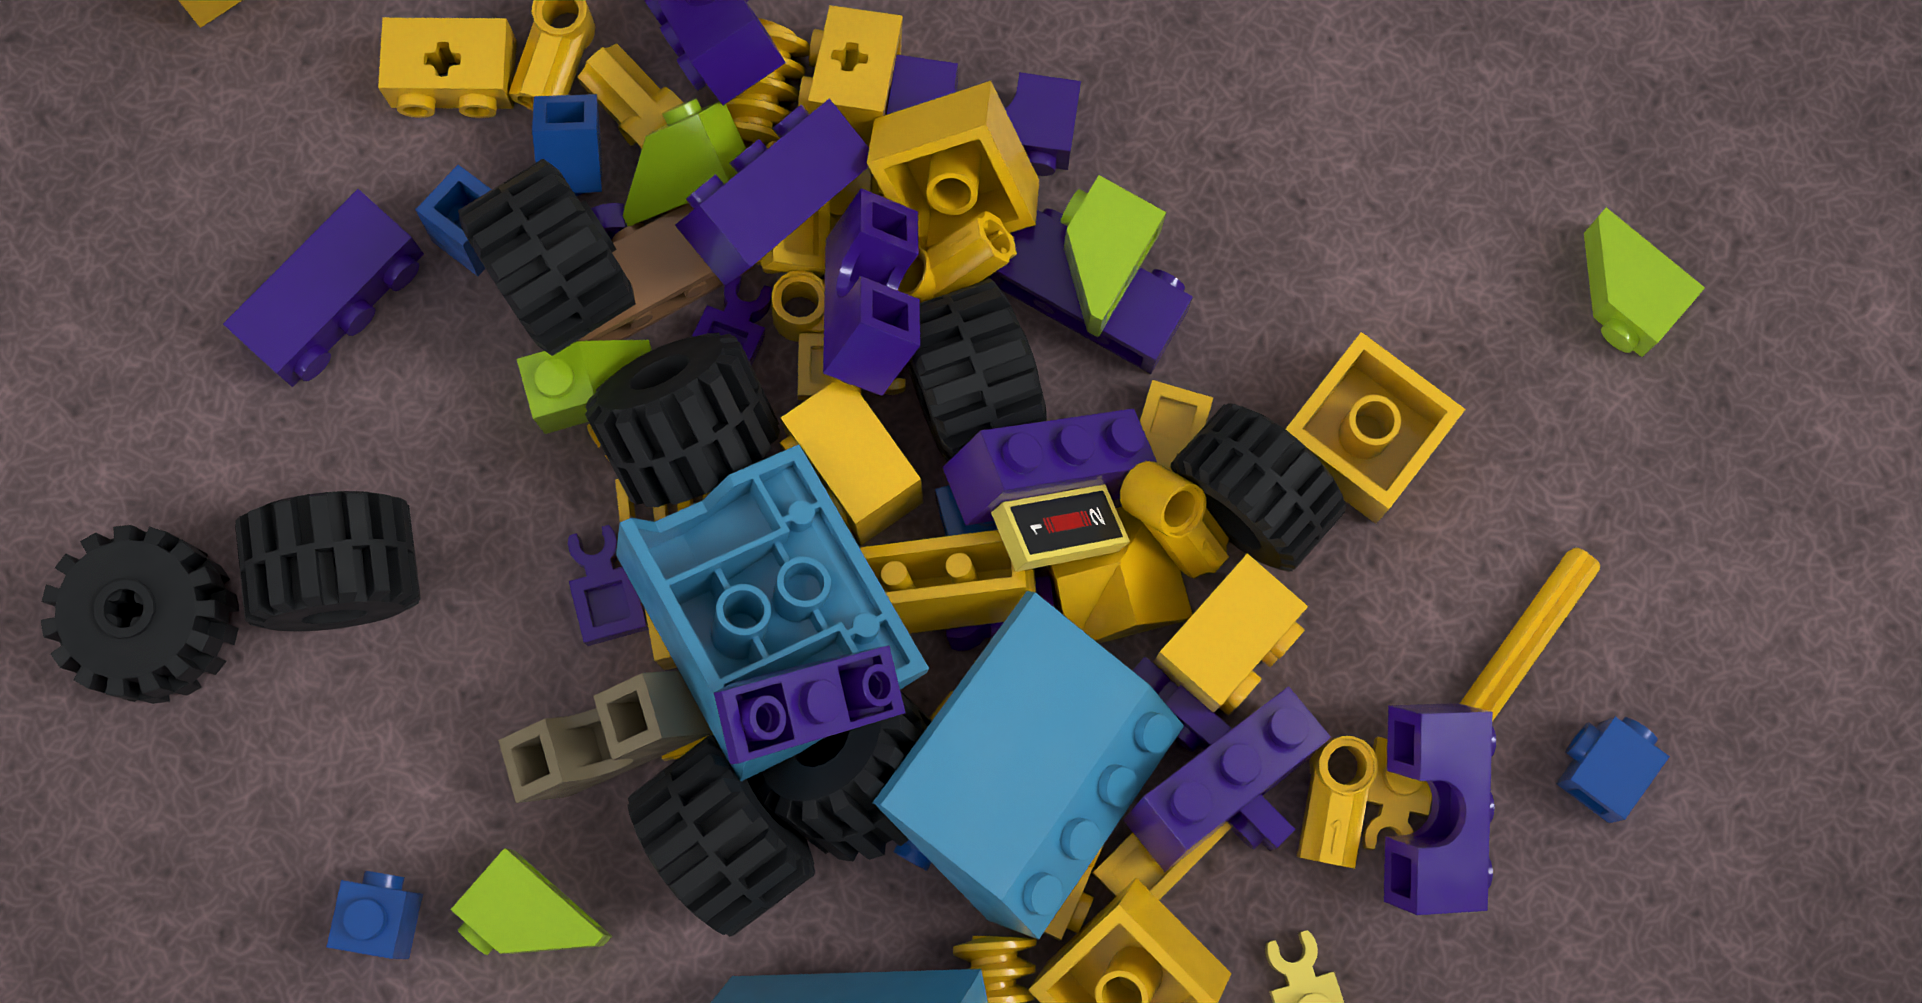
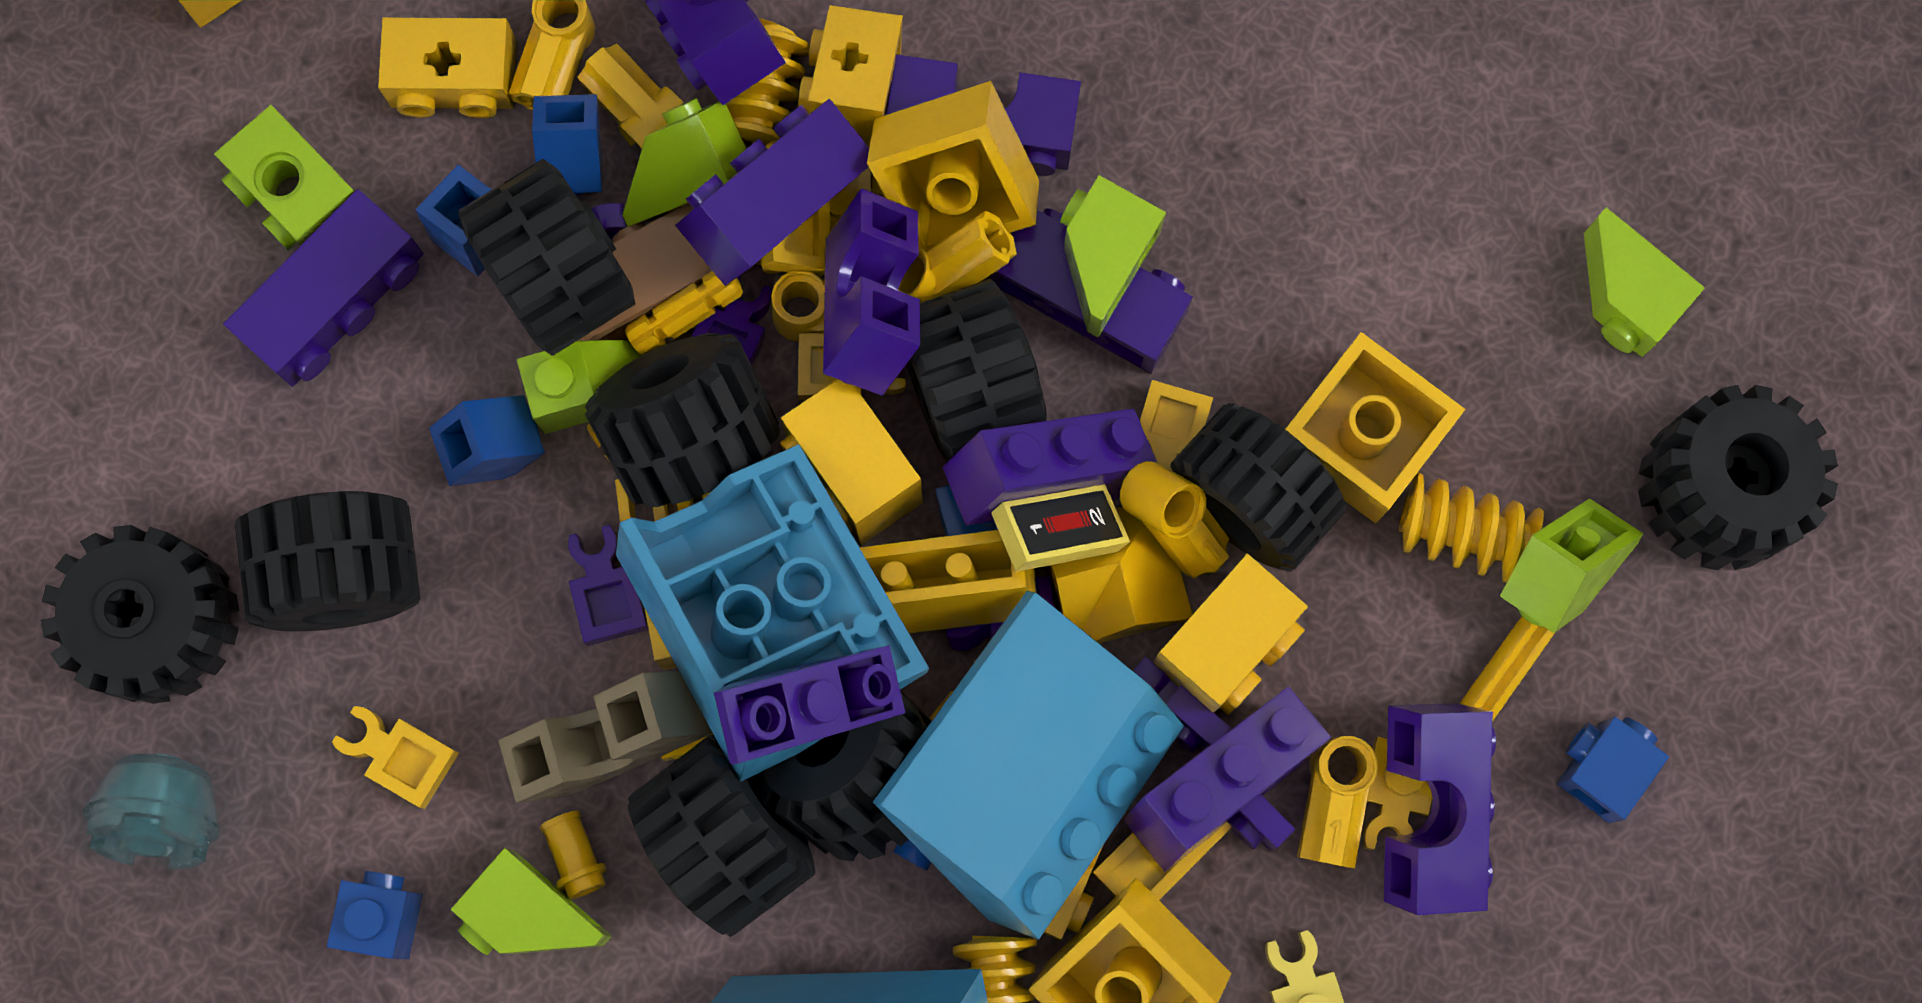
(153, 810): none -> clear light blue cone
(264, 157): none -> lime brick
(404, 760): none -> yellow plate
(486, 440): none -> blue brick
(573, 855): none -> yellow pin
(681, 312): none -> yellow axle
(1465, 526): none -> yellow piece
(1569, 564): none -> lime slope
(1753, 475): none -> black wheel

